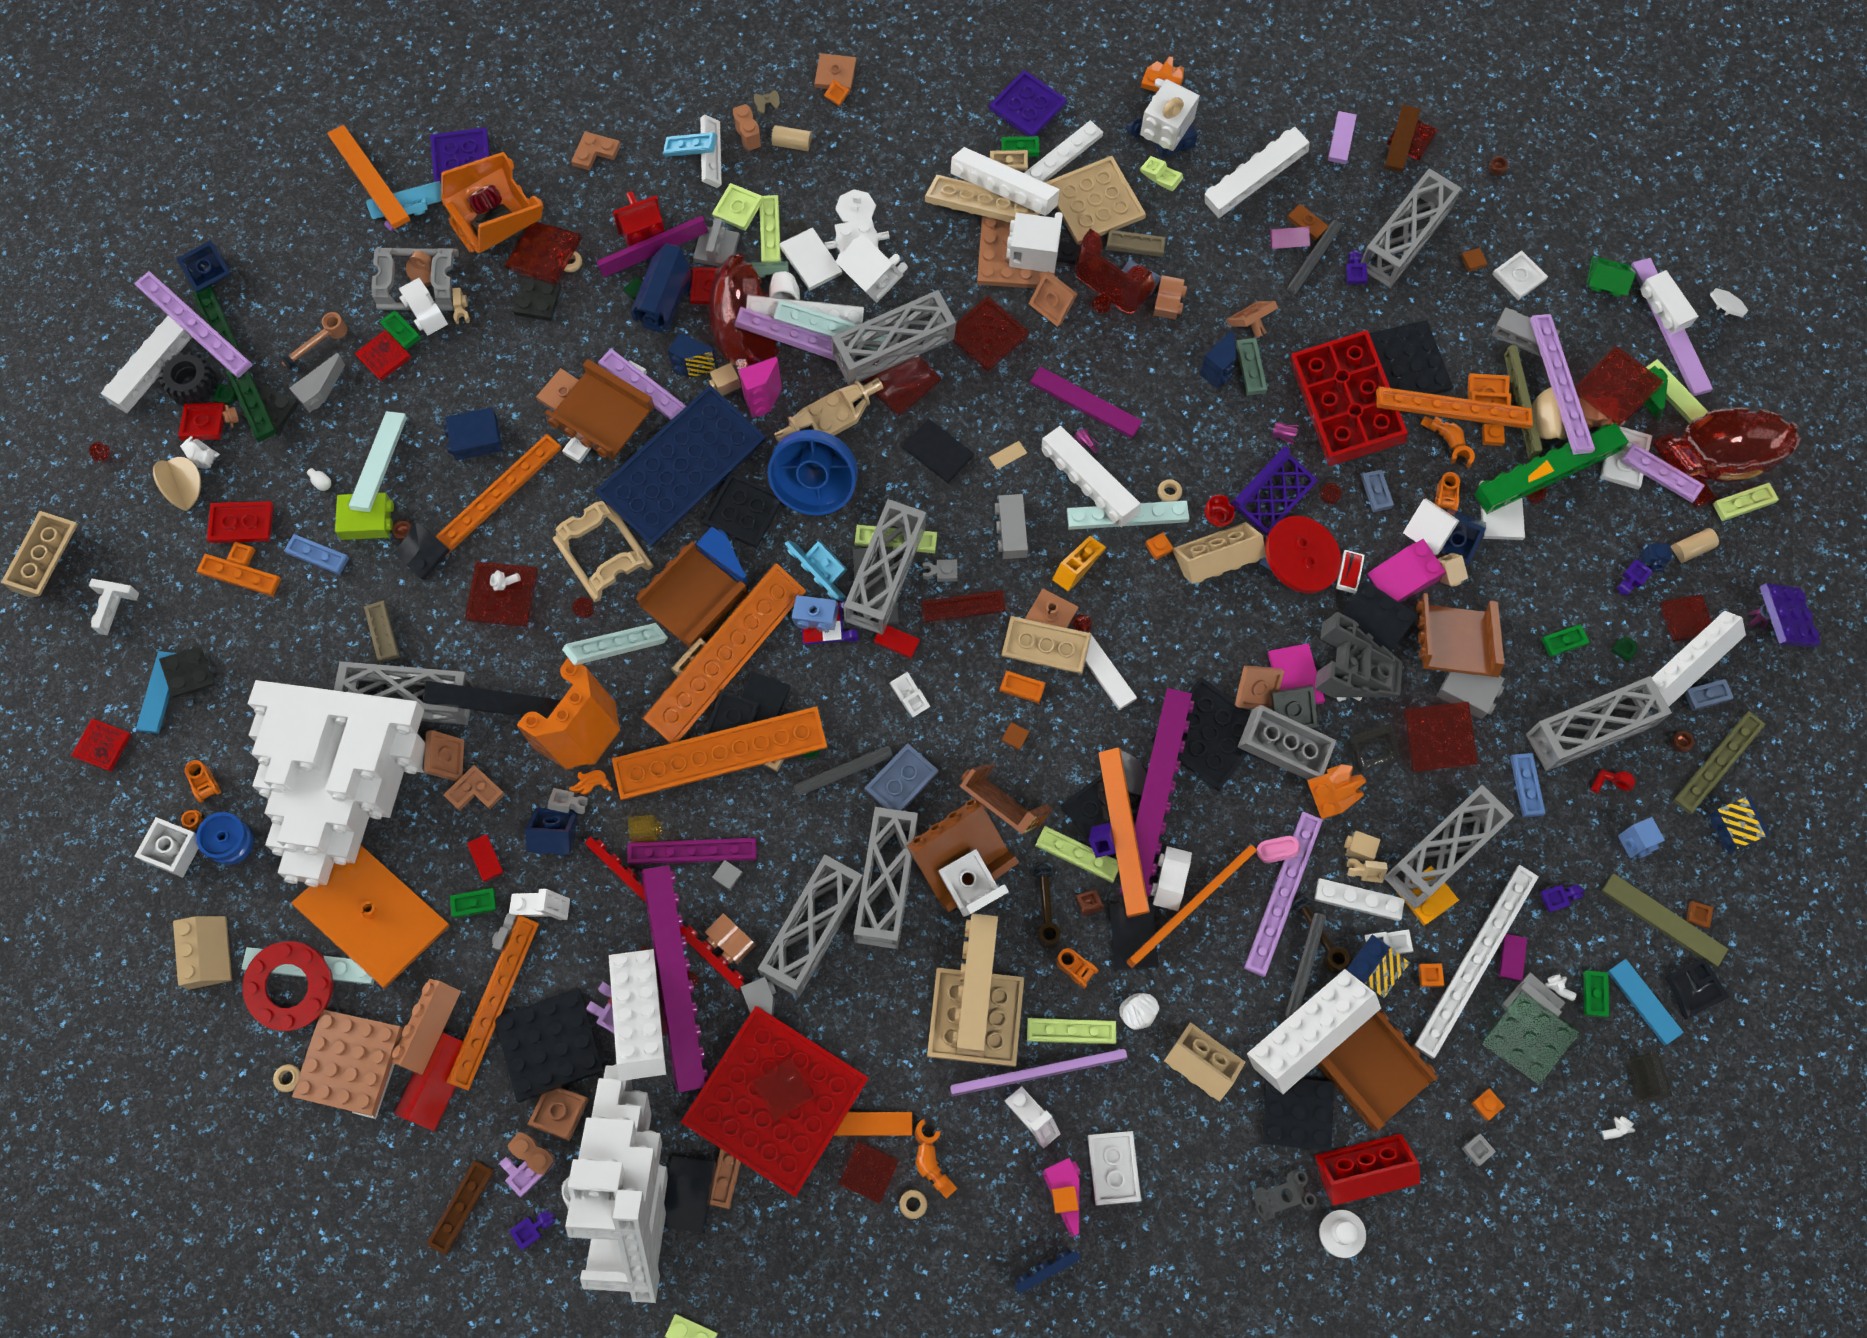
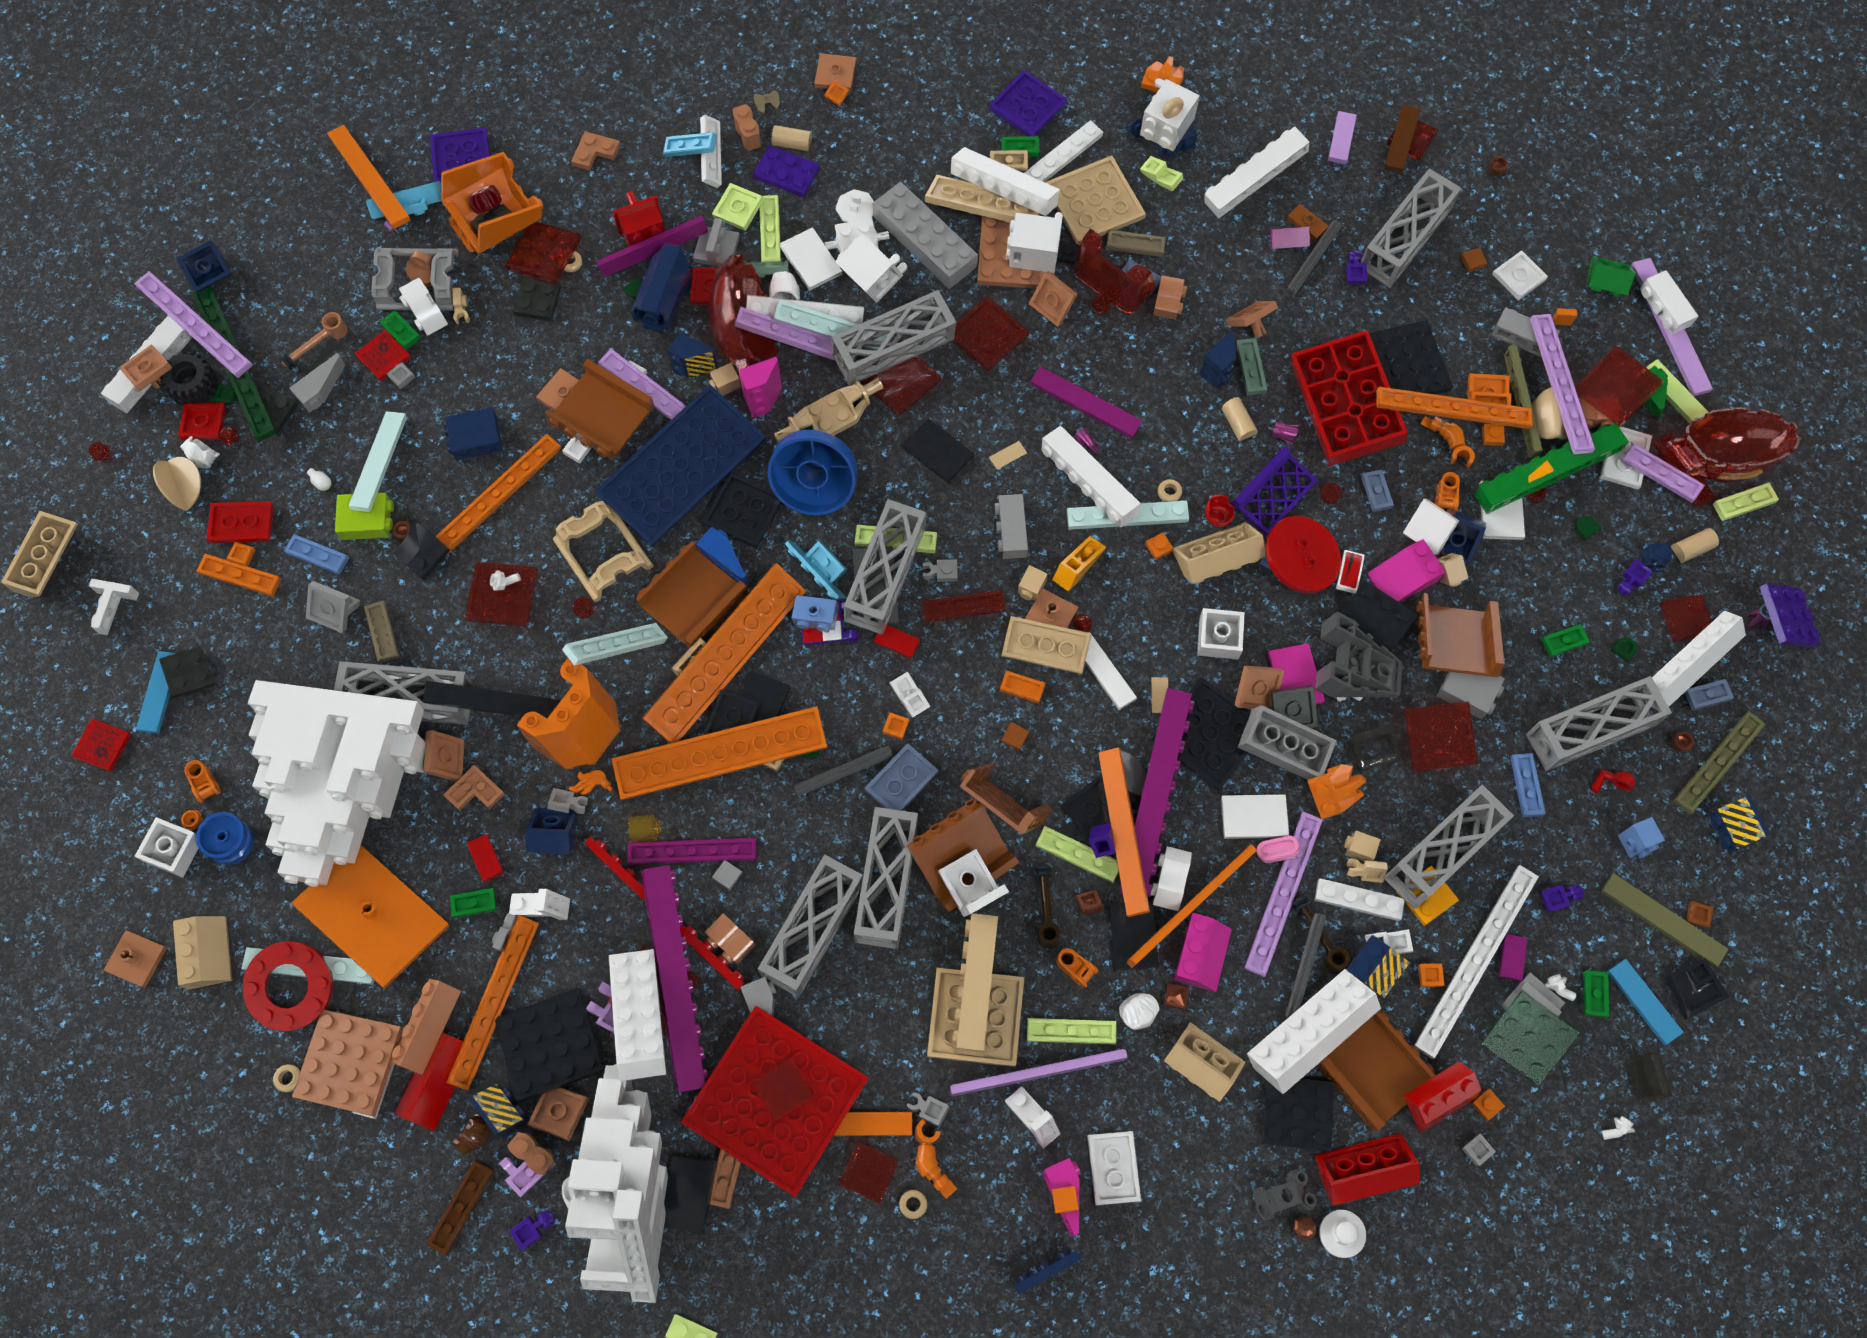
(135, 959): none -> nougat tile
(146, 368): none -> nougat tile
(228, 435): none -> clear red plate
(230, 416): nougat plate -> none
(329, 606): none -> light grey bracket
(400, 375): none -> light grey tile
(473, 1135): none -> reddish brown hair
(499, 1110): none -> slope
(786, 171): none -> dark purple plate
(896, 726): none -> orange plate
(925, 235): none -> light grey brick
(931, 1109): none -> light grey plate
(1032, 583): none -> tan brick
(1159, 688): none -> tan sticker
(1176, 996): none -> copper tile
(1202, 952): none -> dark pink slope
(1220, 633): none -> white brick
(1239, 419): none -> tan brick
(1254, 816): none -> white tile
(1304, 1227): none -> copper tile
(1442, 1095): none -> red slope
(1564, 316): none -> orange tile
(1586, 527): none -> dark green tile
(1728, 302): white piece -> none

